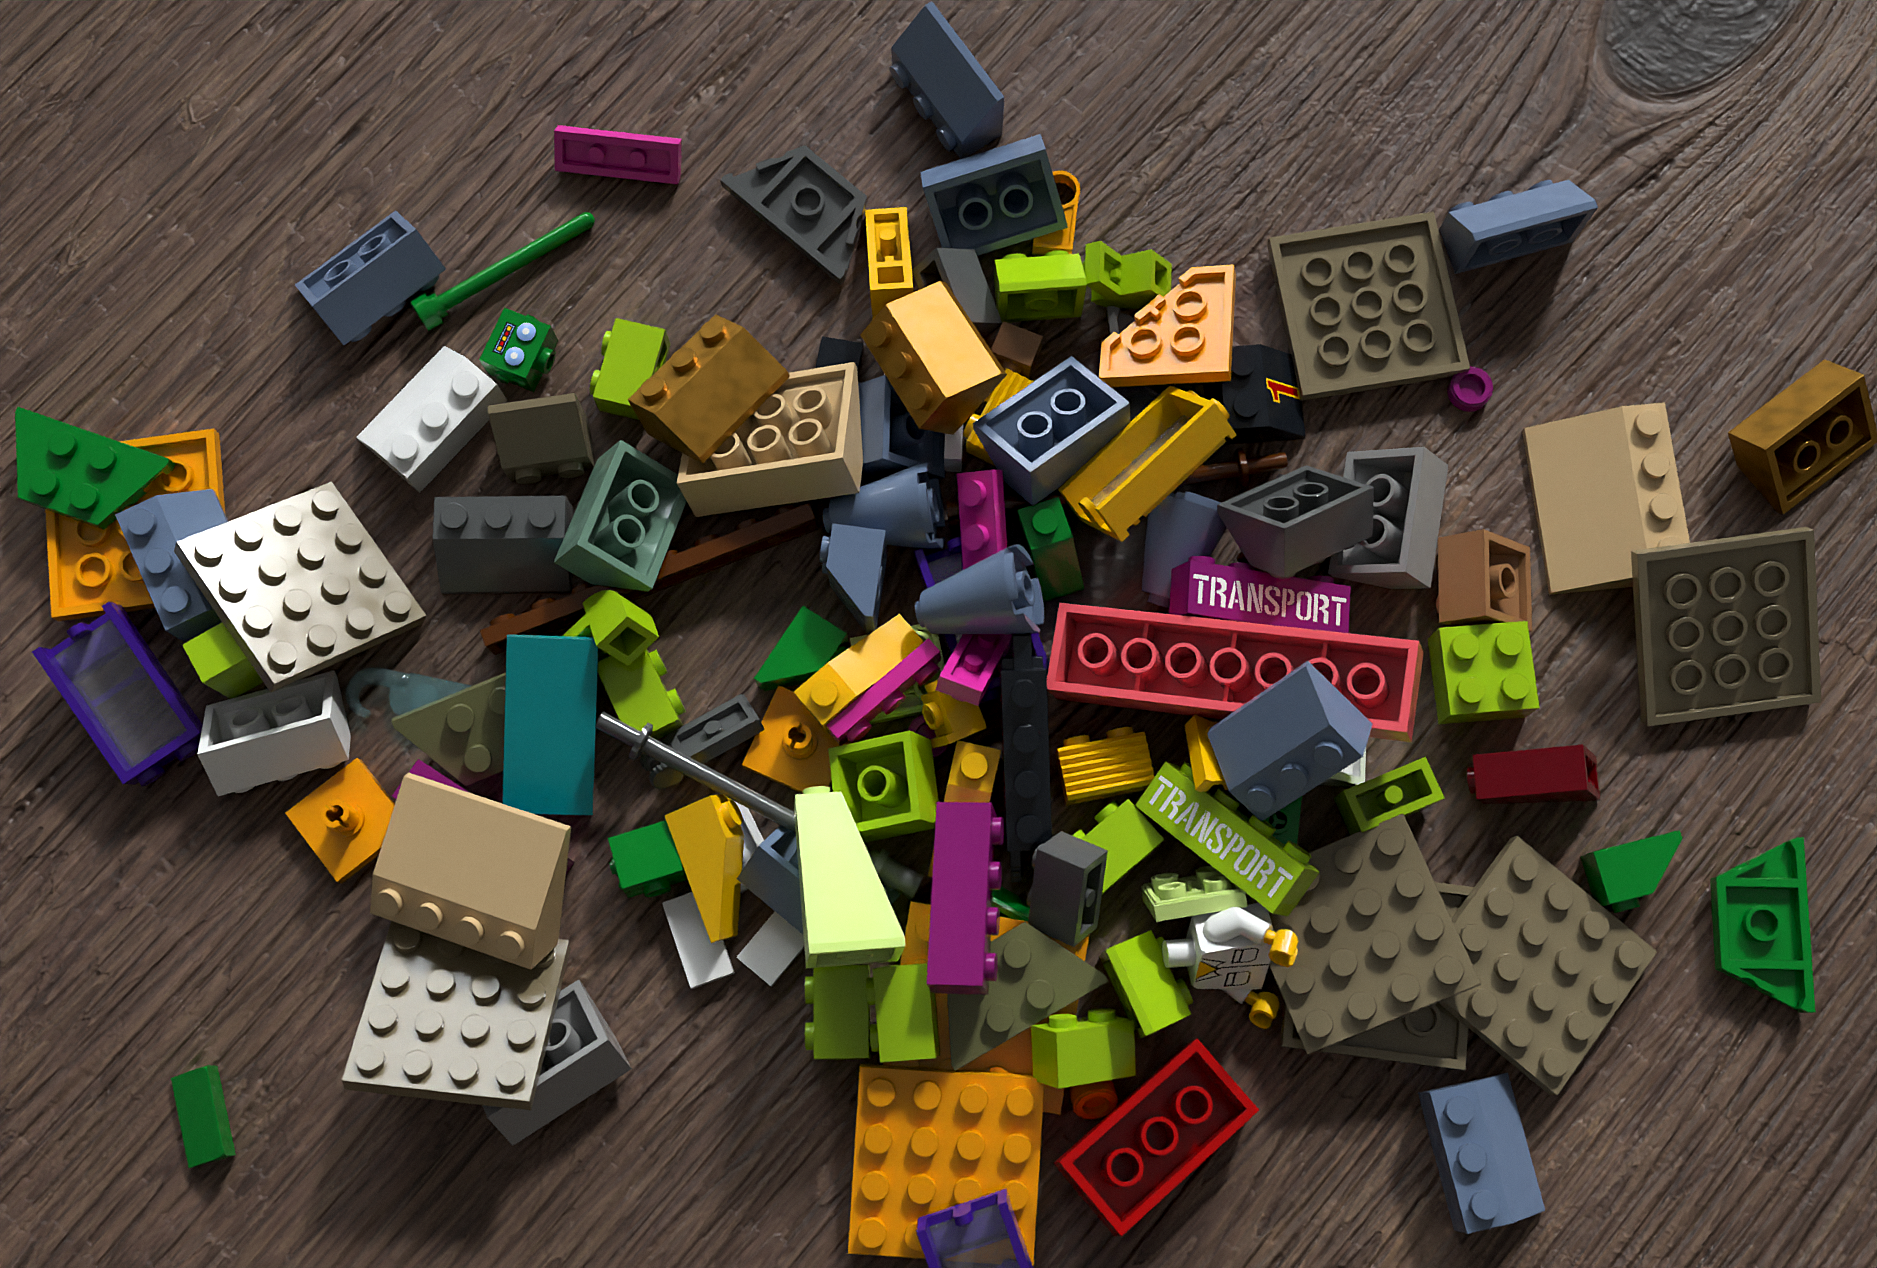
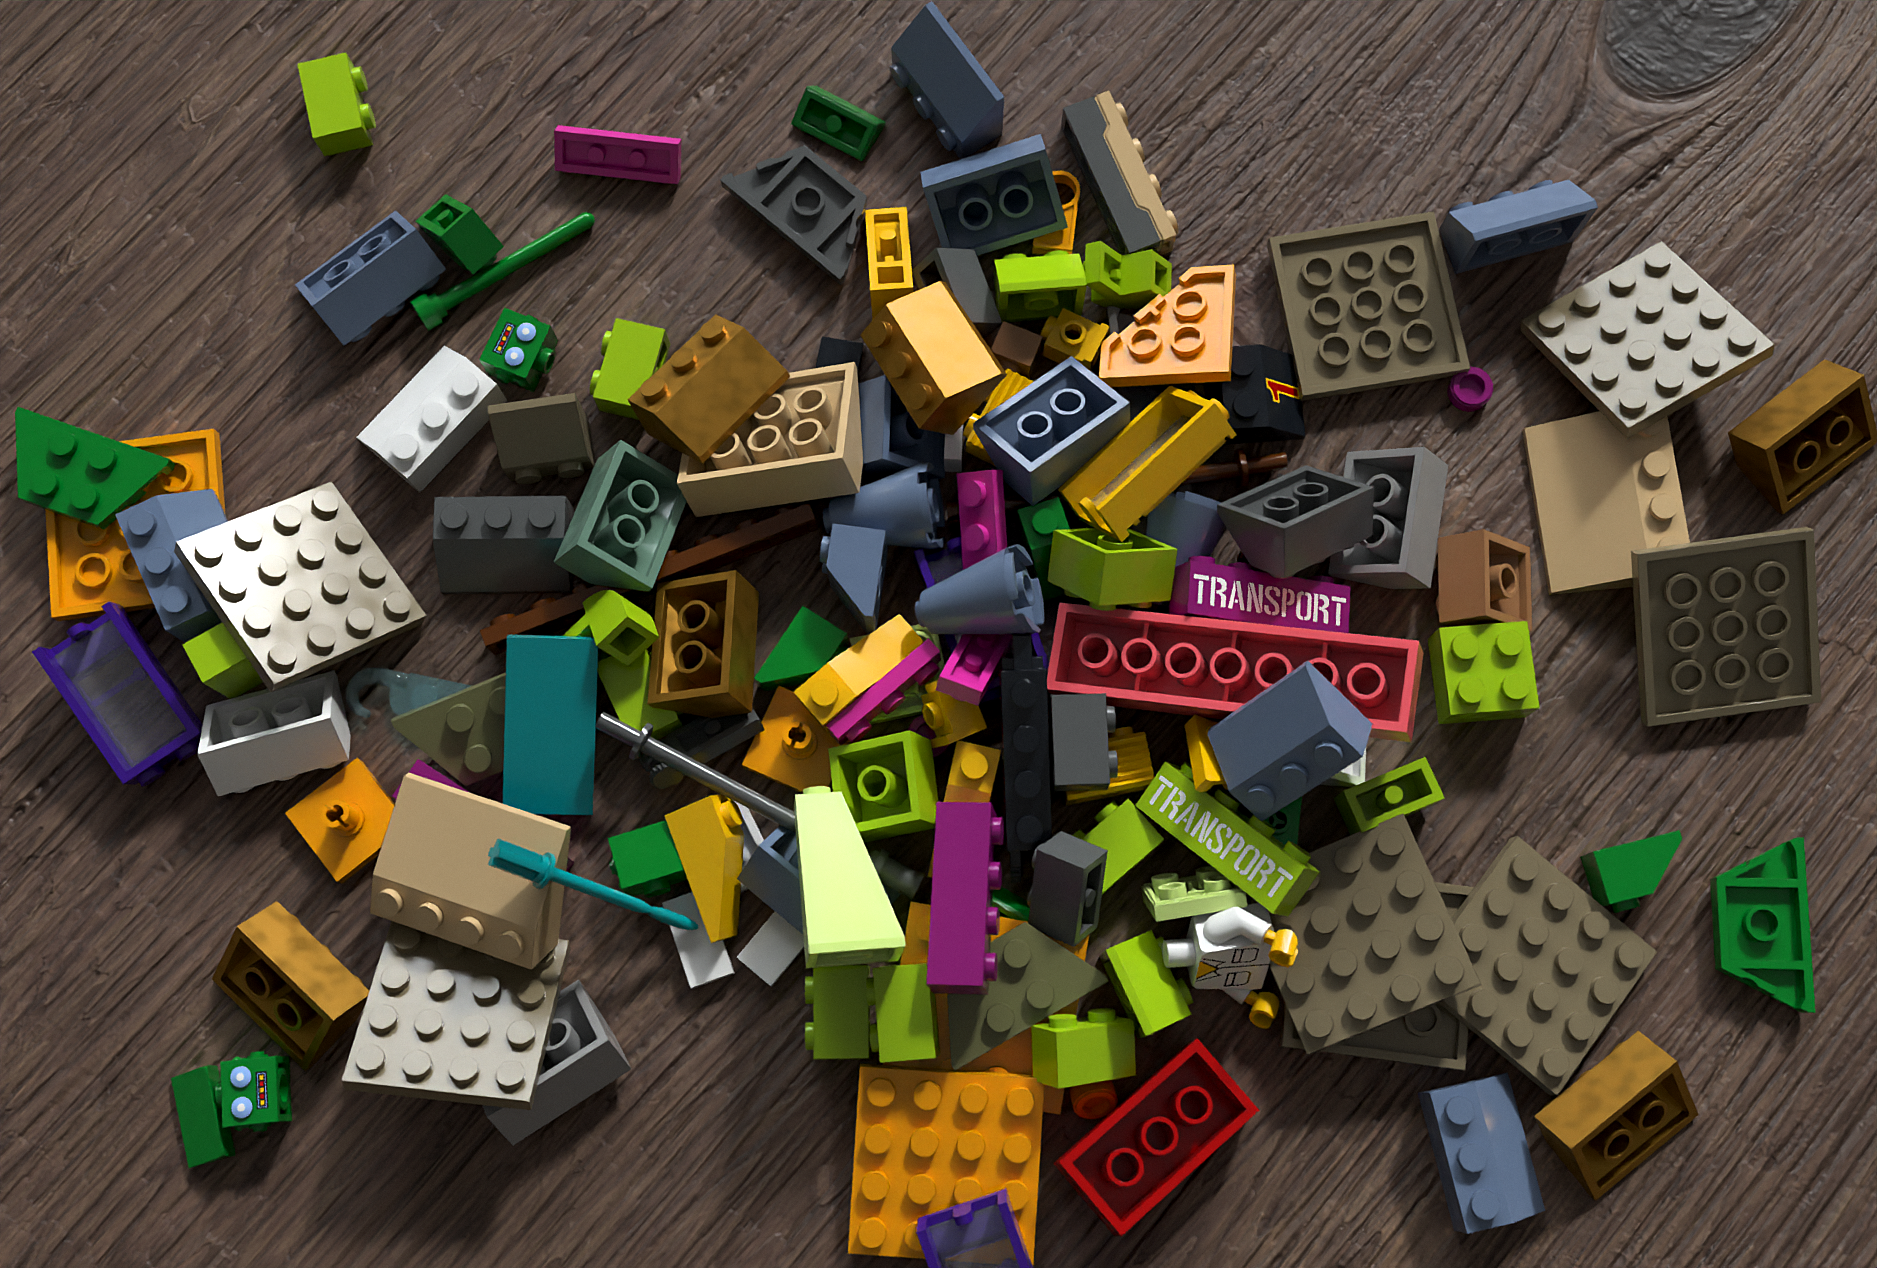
(254, 1091): none -> green head
(290, 984): none -> pearl gold slope
(336, 104): none -> lime brick
(460, 234): none -> green slope
(542, 869): none -> teal piece
(704, 645): none -> pearl gold slope
(837, 122): none -> green slope
(1081, 742): none -> dark grey brick
(1084, 349): none -> yellow brick
(1111, 571): none -> lime brick
(1117, 176): none -> piece
(1535, 776): dark red slope -> none
(1617, 1114): none -> pearl gold slope
(1646, 339): none -> plate

